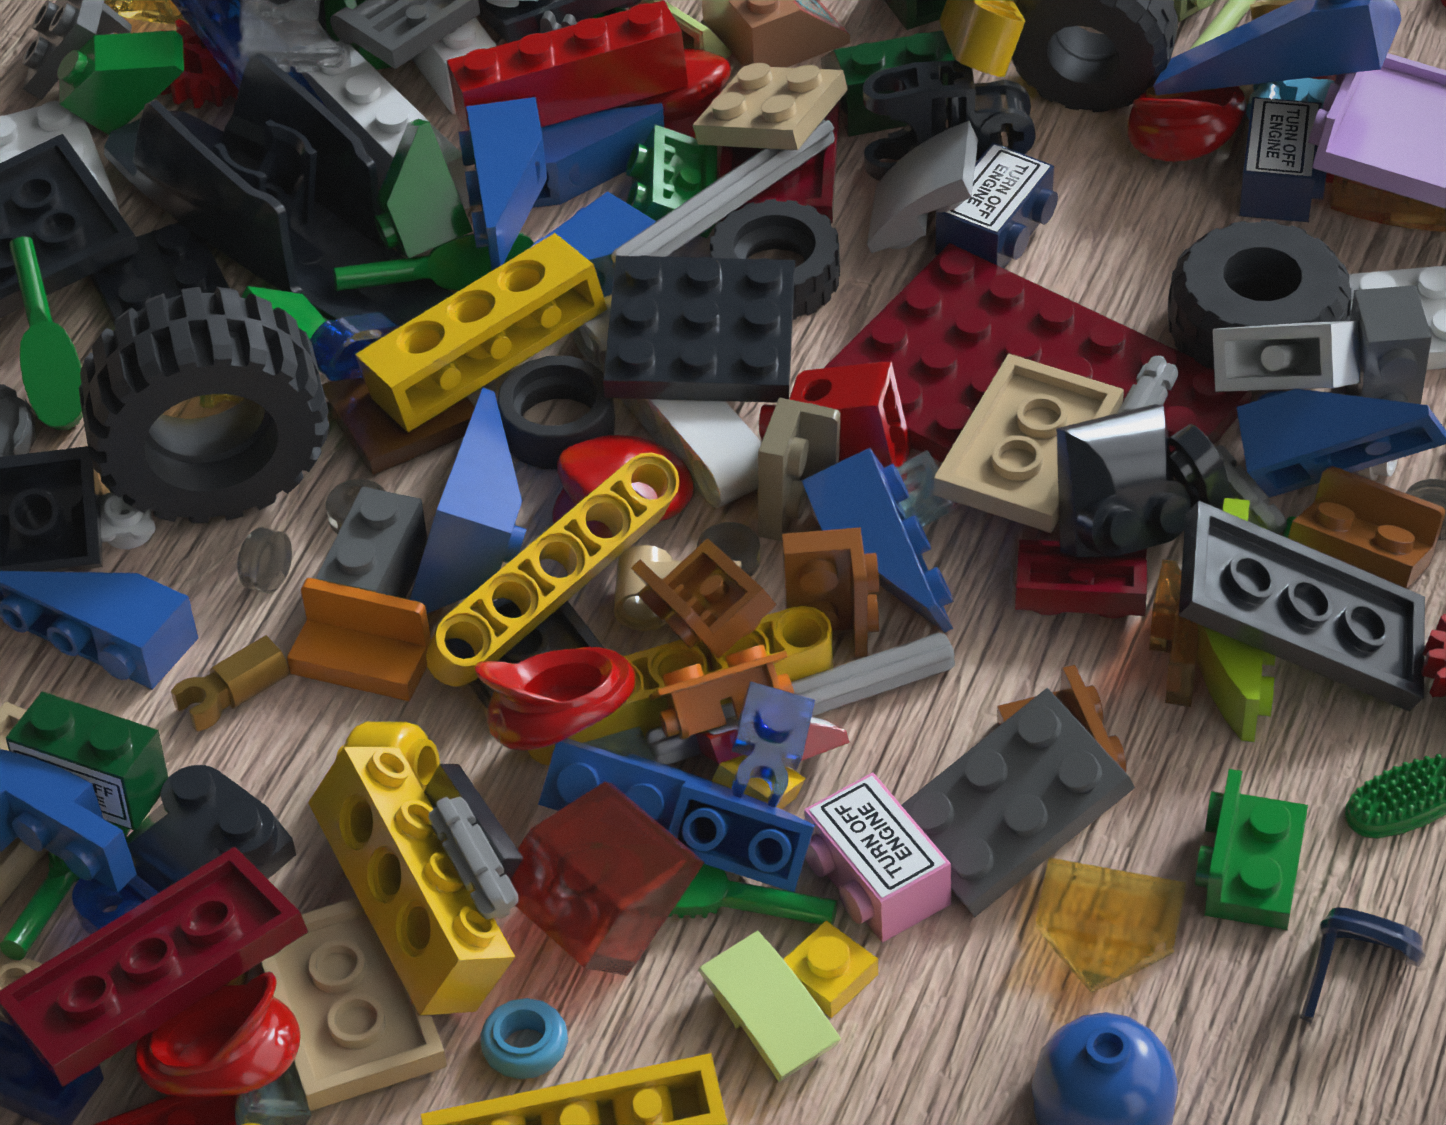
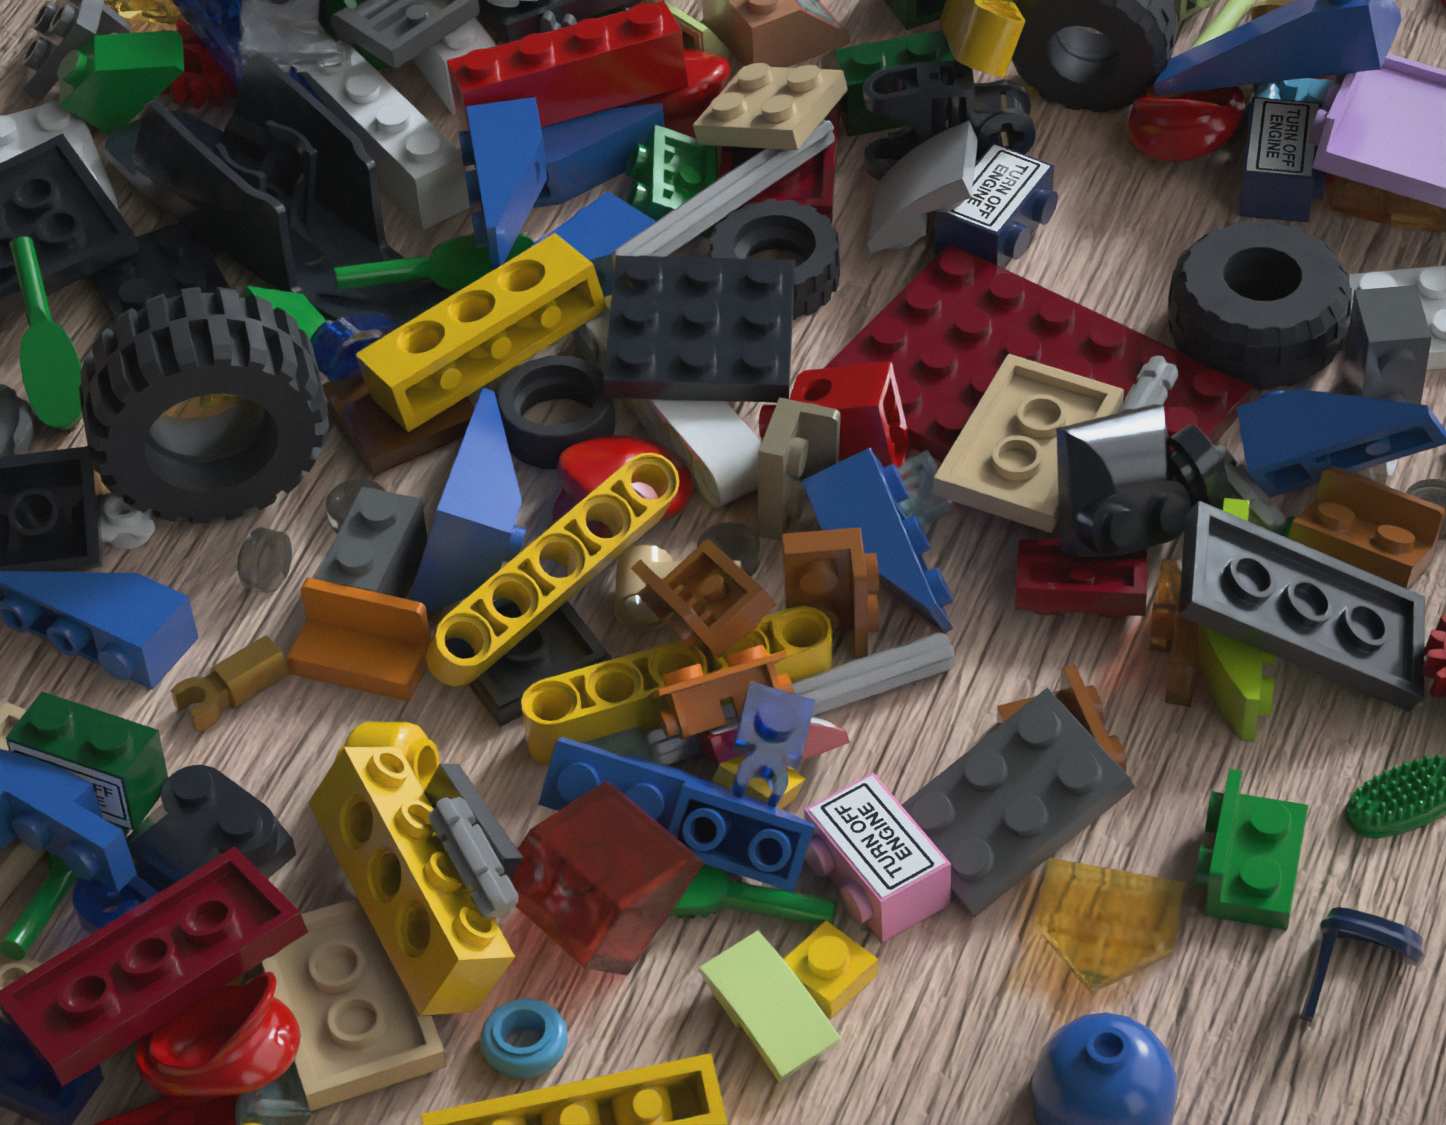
(419, 196): green slope -> none
(554, 694): red piece -> none
(1287, 356): white slope -> none

